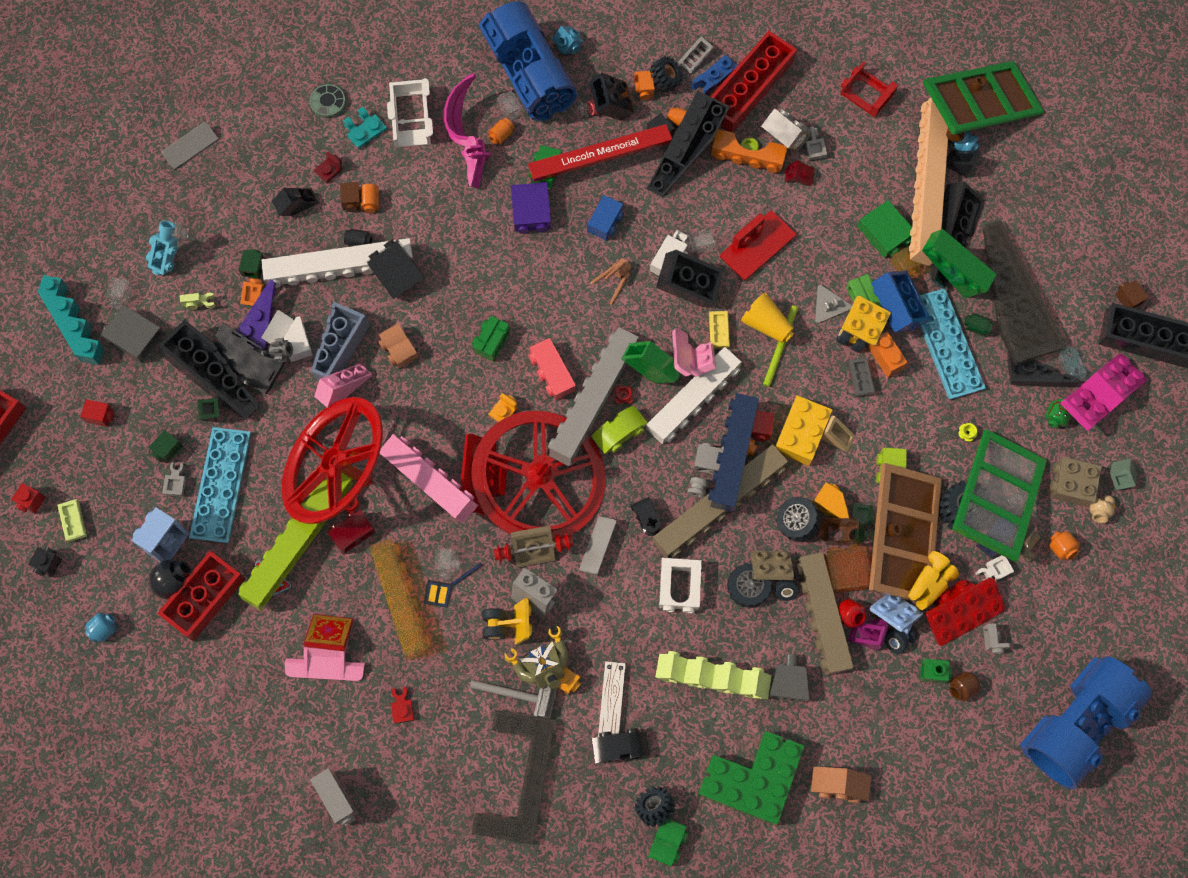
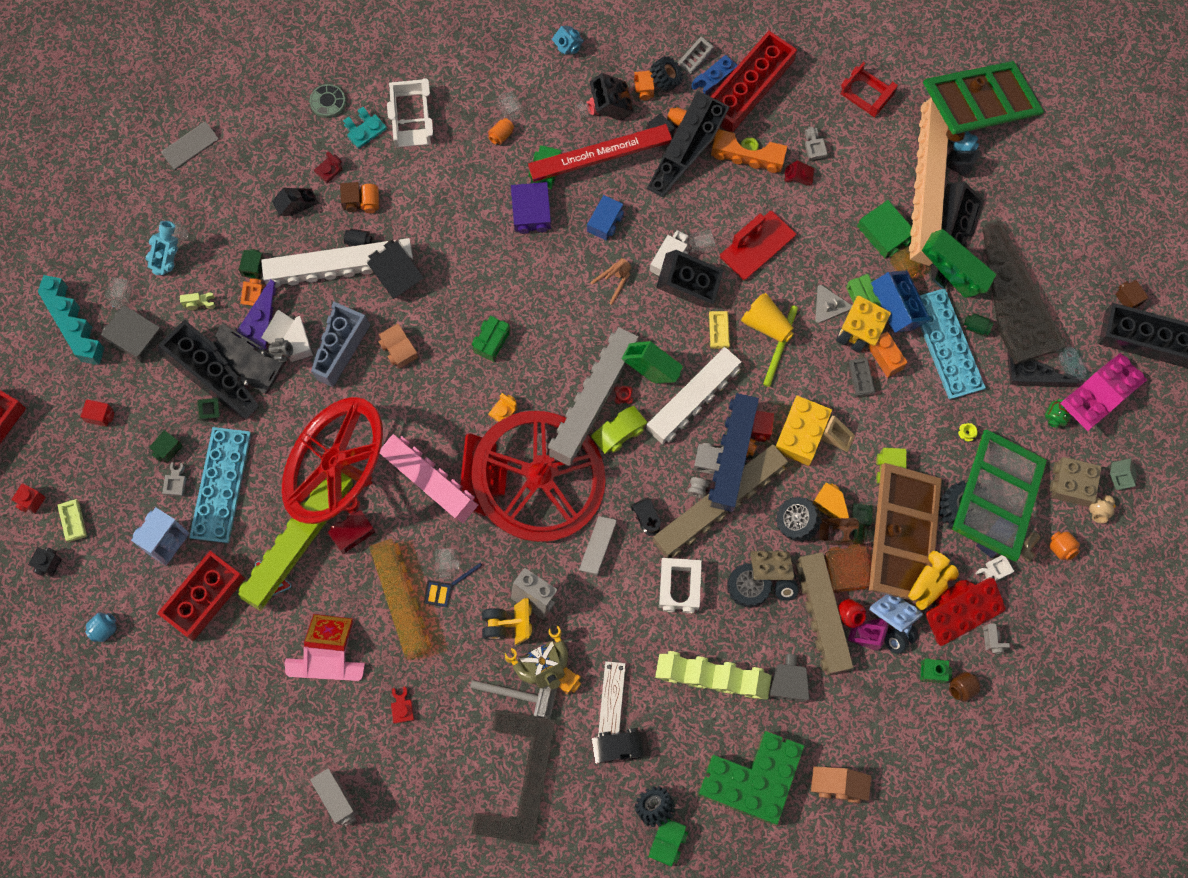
(168, 578): black brick -> none
(341, 384): bright pink slope -> none
(474, 151): dark pink piece -> none
(528, 60): blue cylinder -> none
(533, 546): dark tan plate -> none
(551, 369): coral brick -> none
(691, 360): bright pink plate -> none
(786, 130): brick -> none
(1068, 744): blue cylinder -> none

